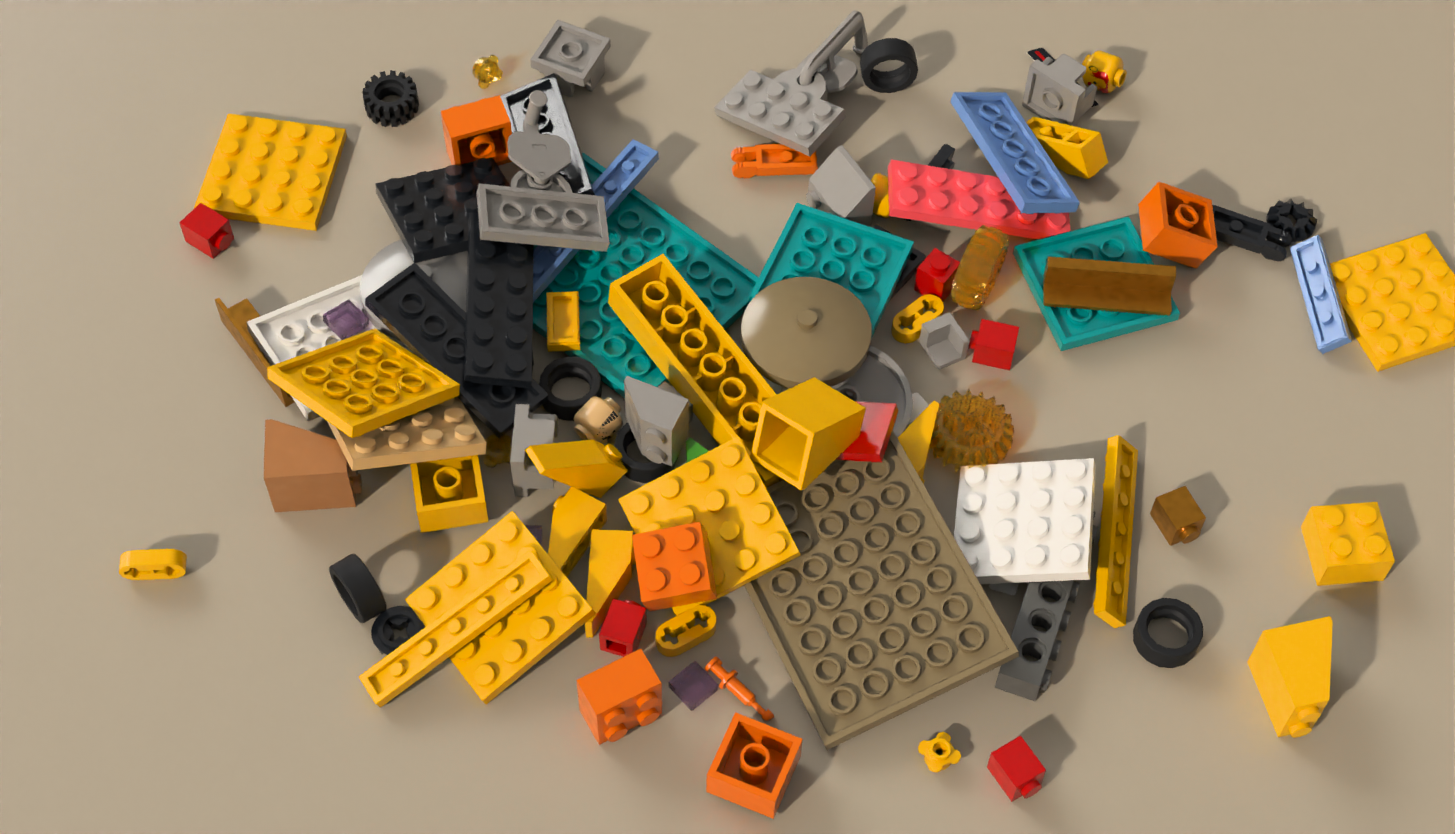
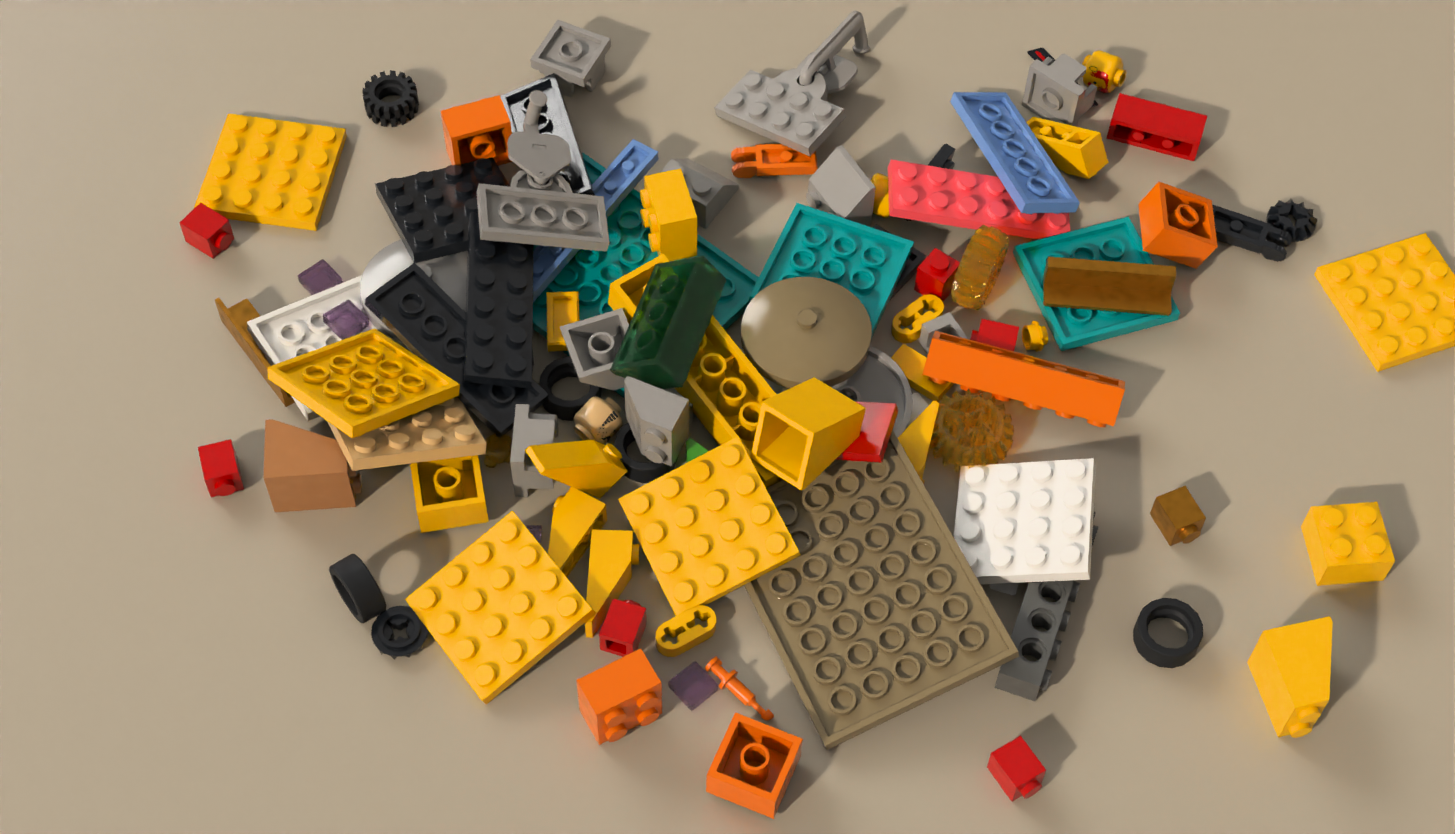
(152, 564): yellow beam -> none
(220, 468): none -> red brick
(319, 277): none -> clear purple tile
(455, 628): yellow plate -> none
(487, 71): clear yellow plate -> none
(594, 346): none -> light grey slope
(669, 215): none -> yellow brick
(669, 322): none -> clear green slope
(674, 566): orange brick -> none
(706, 188): none -> light grey slope
(886, 50): black tyre -> none
(912, 365): none -> yellow tile
(932, 759): yellow plate -> none
(1024, 378): none -> orange brick
(1034, 336): none -> yellow plate
(1116, 532): yellow plate -> none
(1156, 127): none -> red brick
(1320, 294): tile -> none

